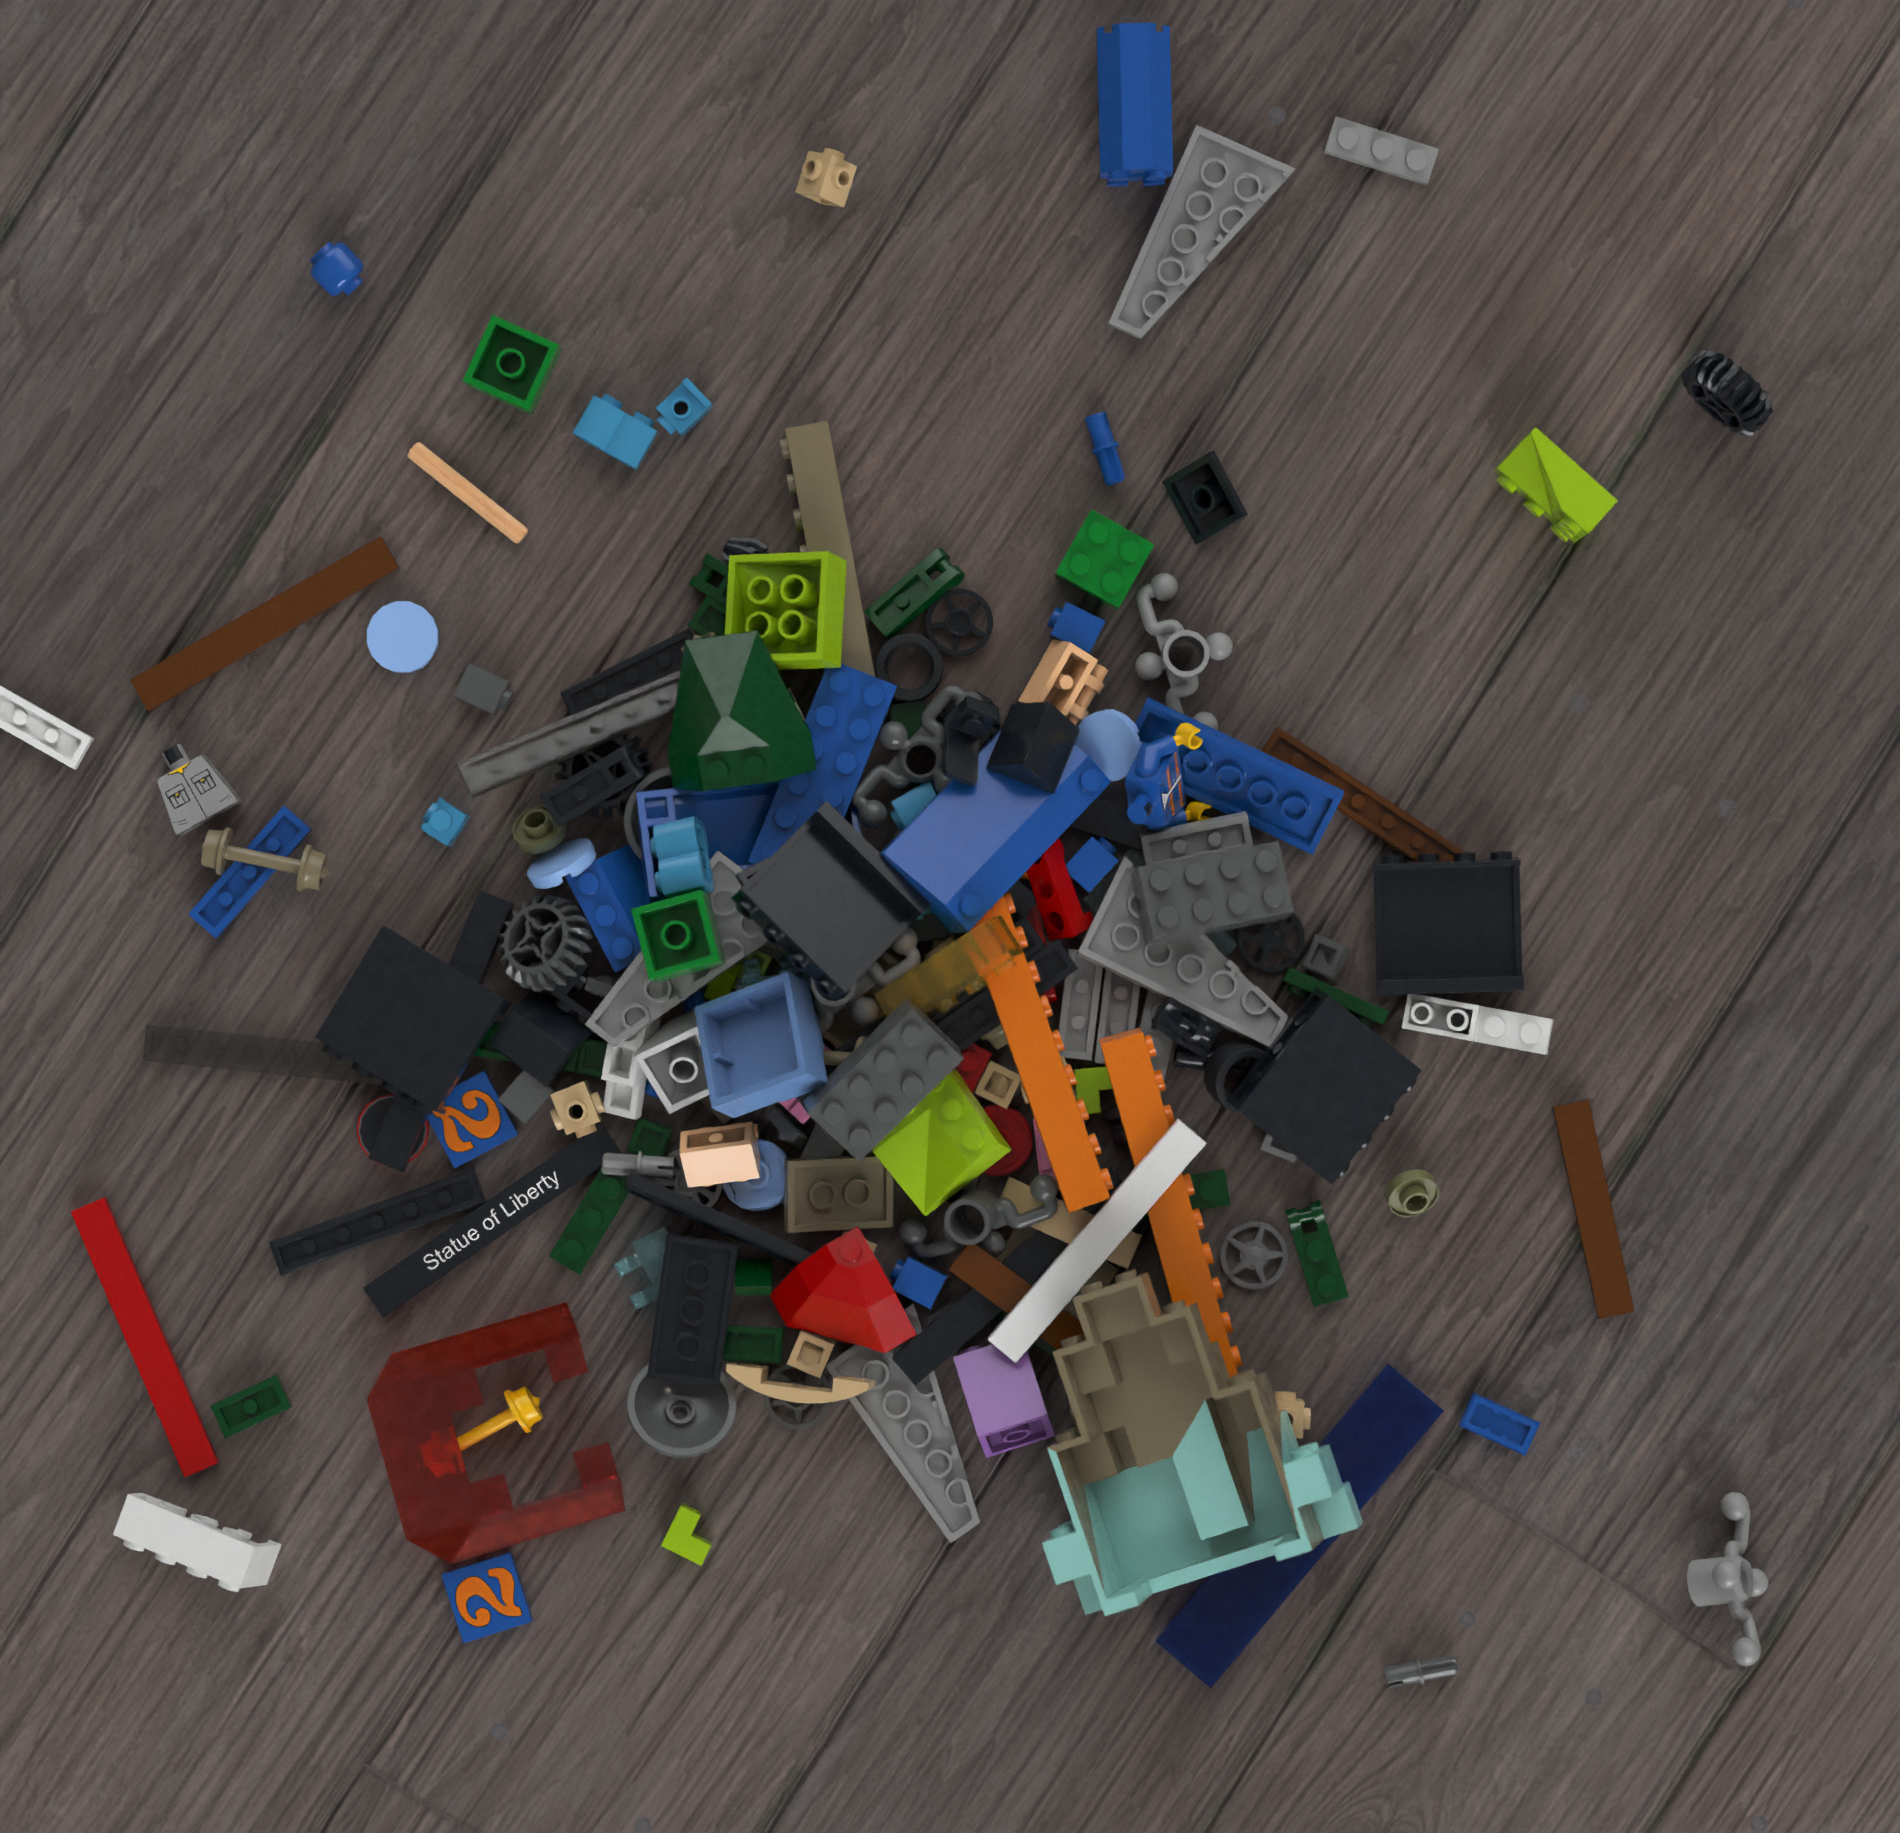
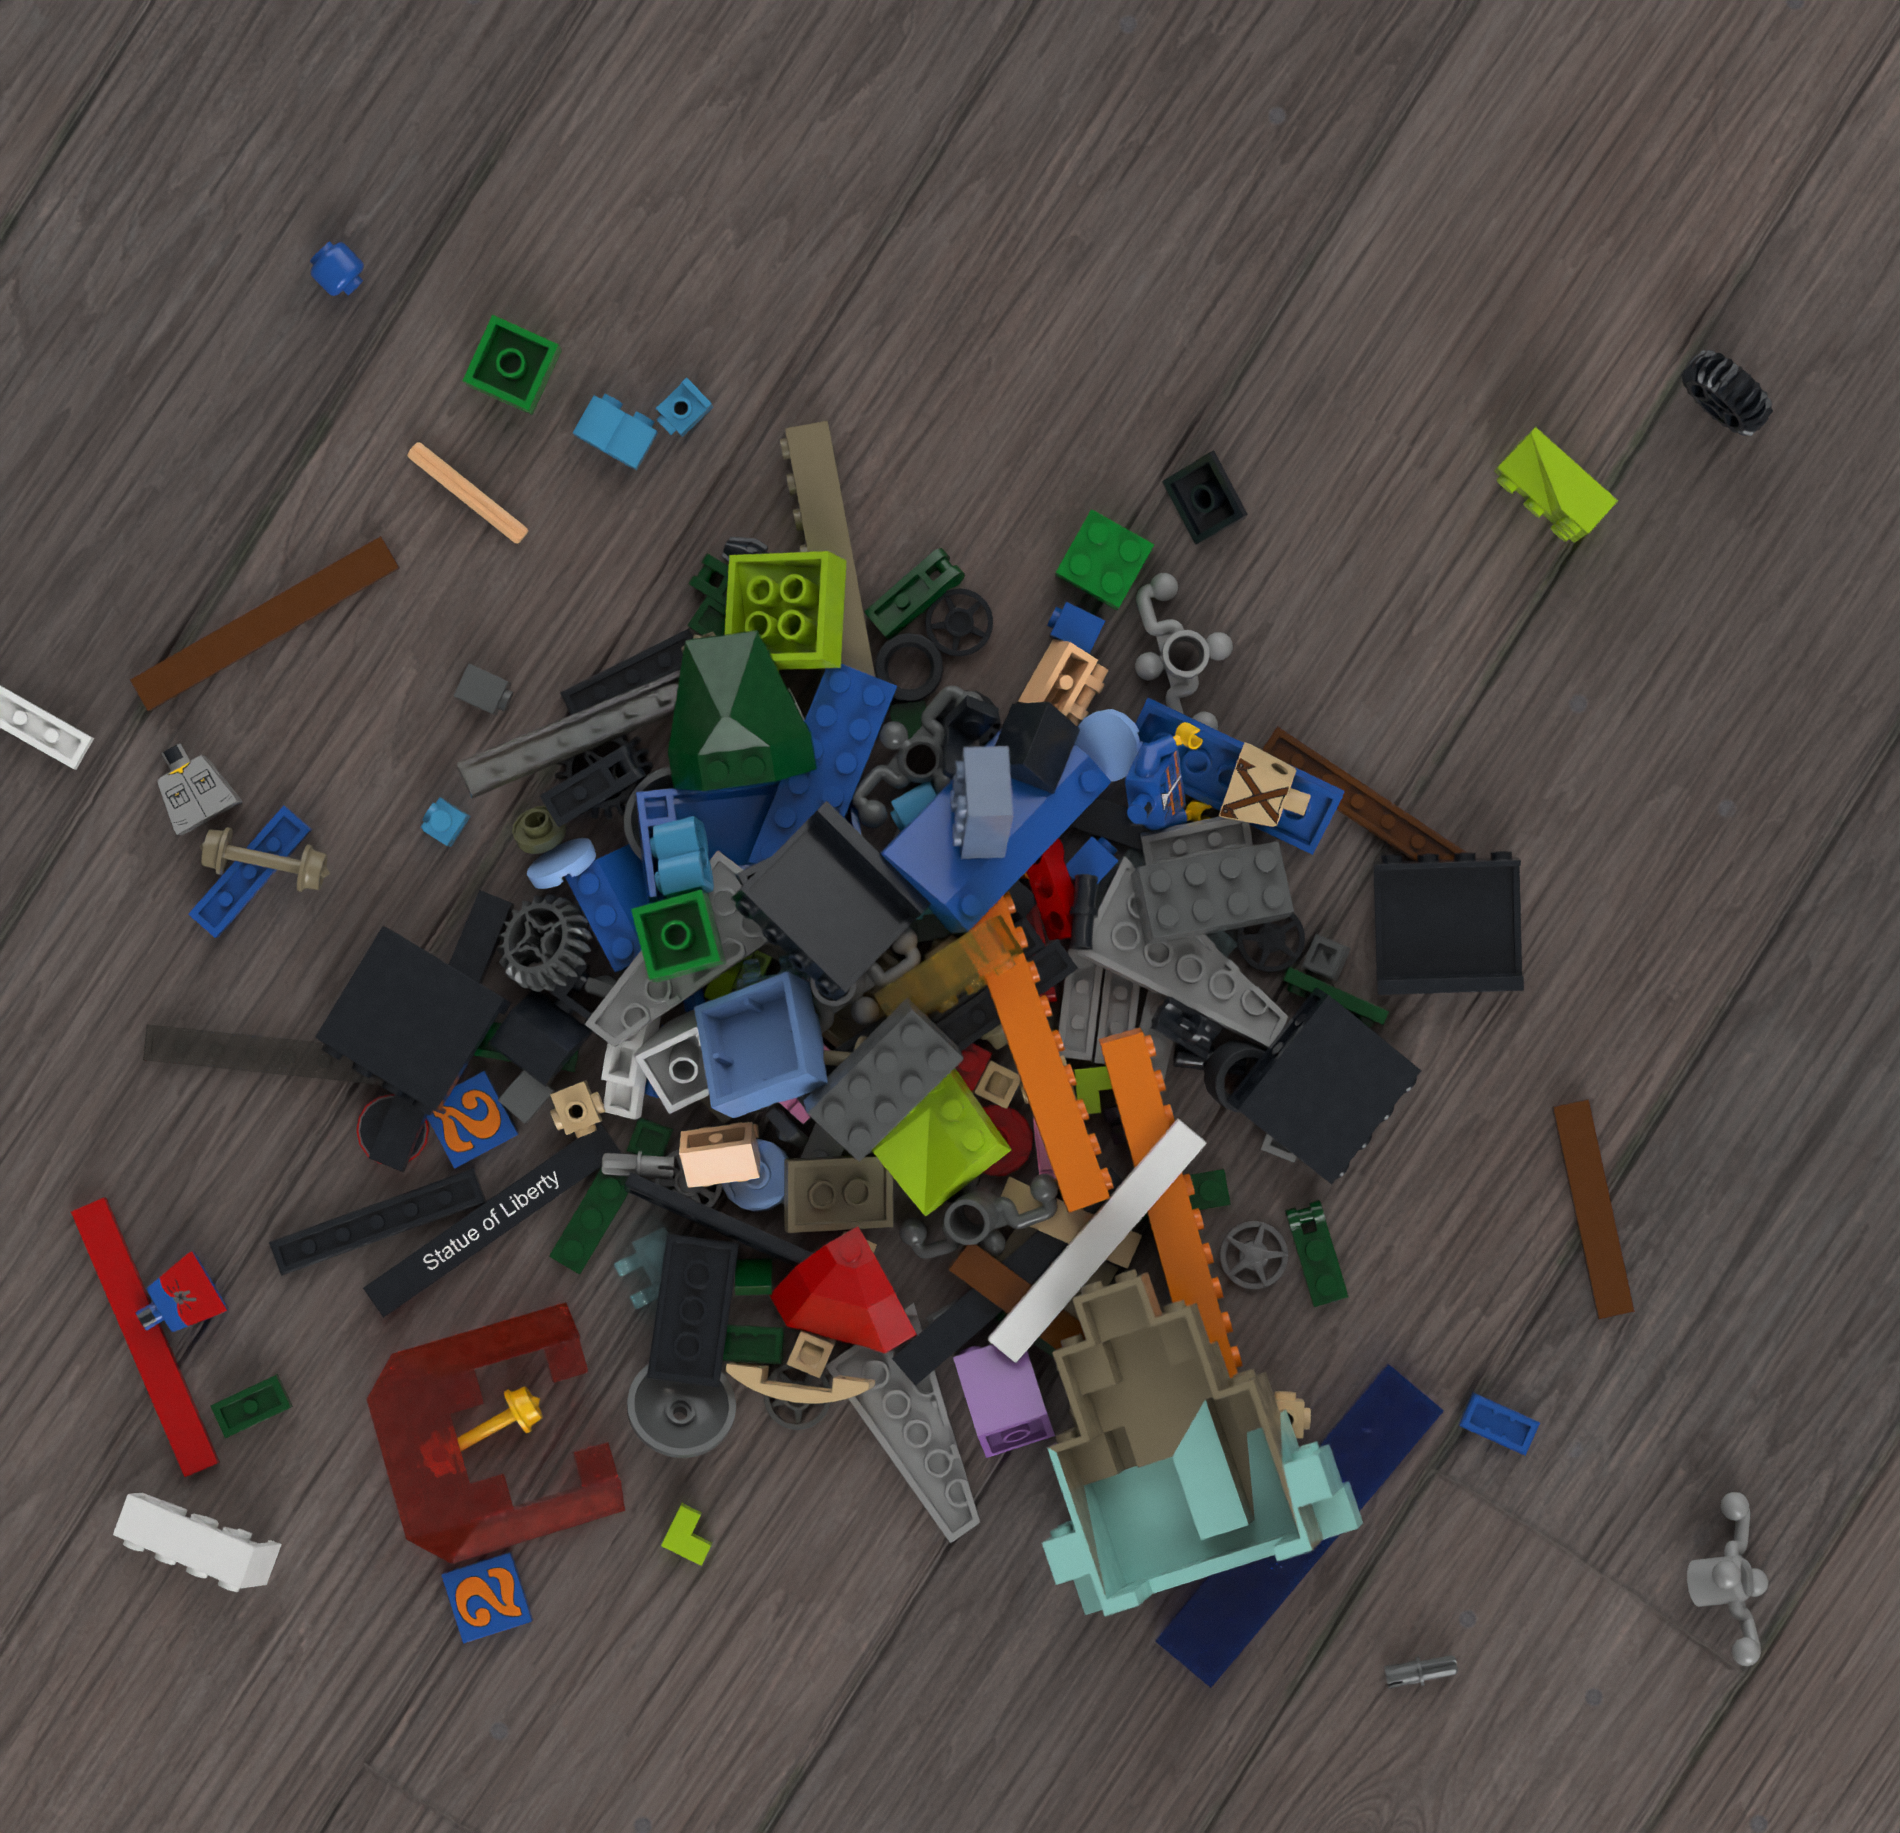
(182, 1296): none -> torso
(402, 637): light blue tile -> none
(591, 1058): dark green tile -> none
(826, 177): tan brick -> none
(917, 1280): blue brick -> none
(982, 802): none -> sand blue brick
(1083, 912): none -> black pin
(1105, 448): blue axle -> none
(1134, 104): blue brick -> none
(1204, 208): light grey wing -> none
(1262, 789): none -> tan torso
(1381, 150): light grey plate -> none
(1411, 1193): olive plate -> none
(1477, 1023): white slope -> none

